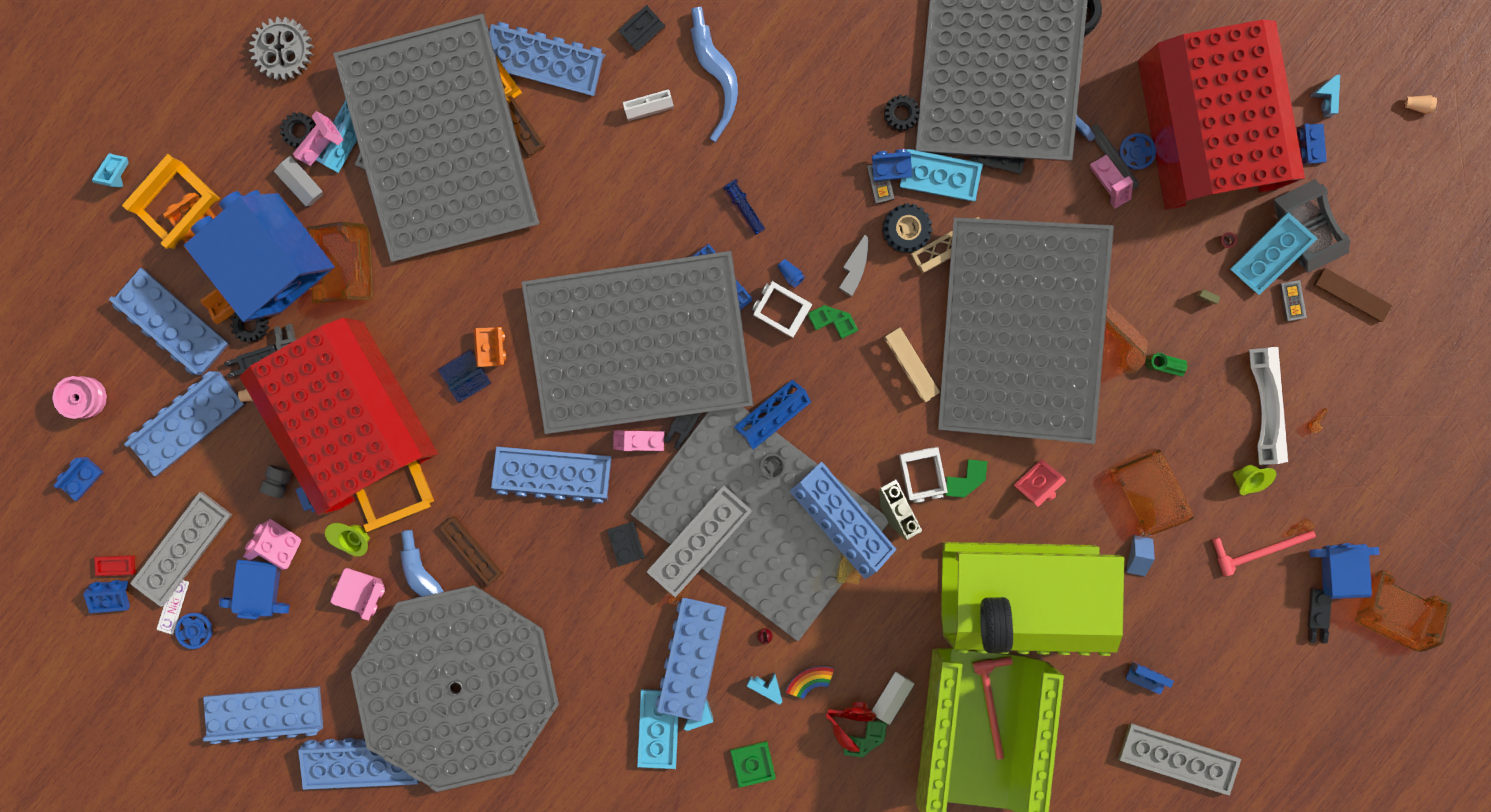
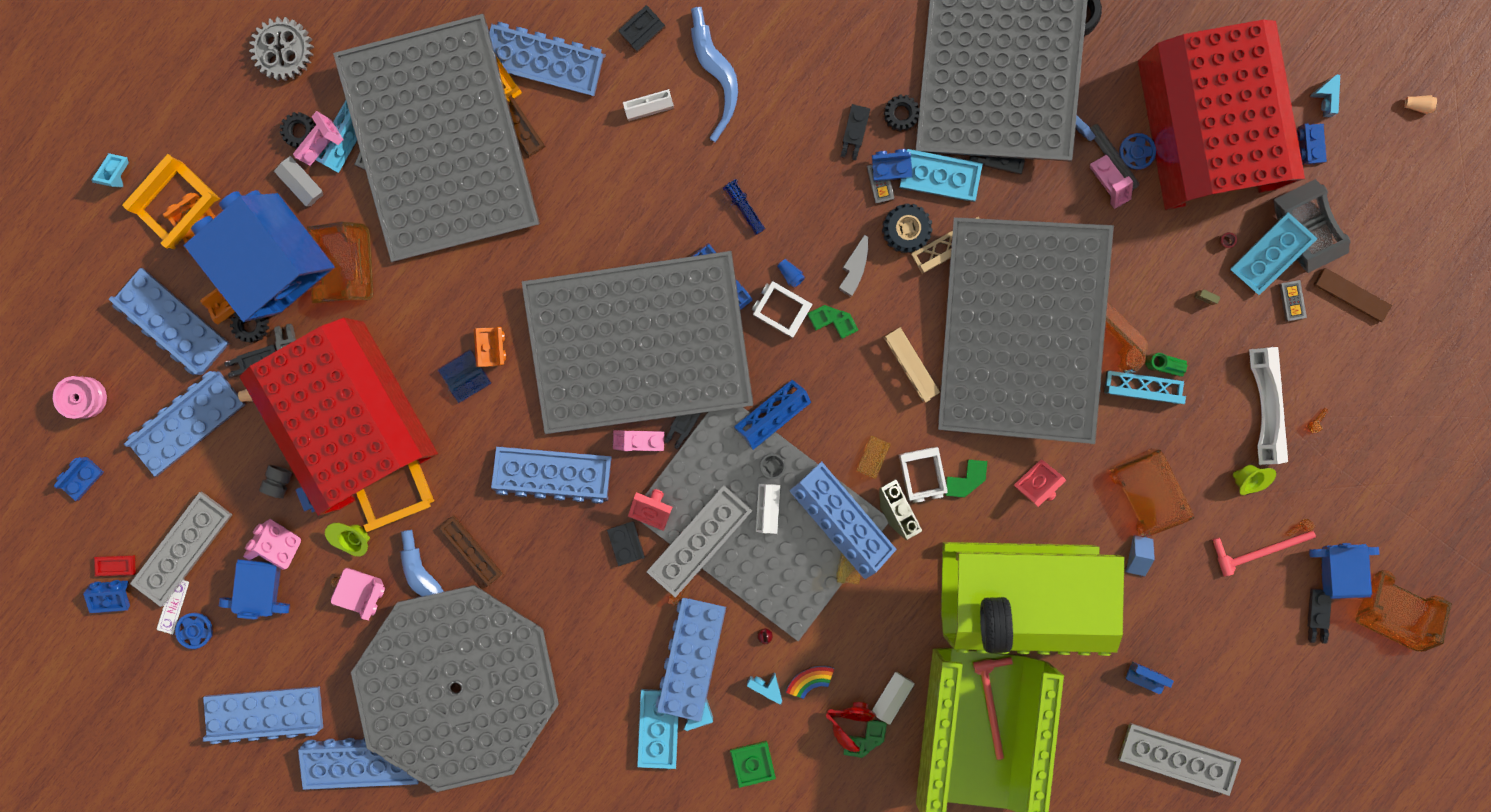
(650, 510): none -> coral tile
(767, 508): none -> white piece
(855, 129): none -> black hinge
(873, 457): none -> clear yellow panel
(1138, 393): none -> medium azure fence

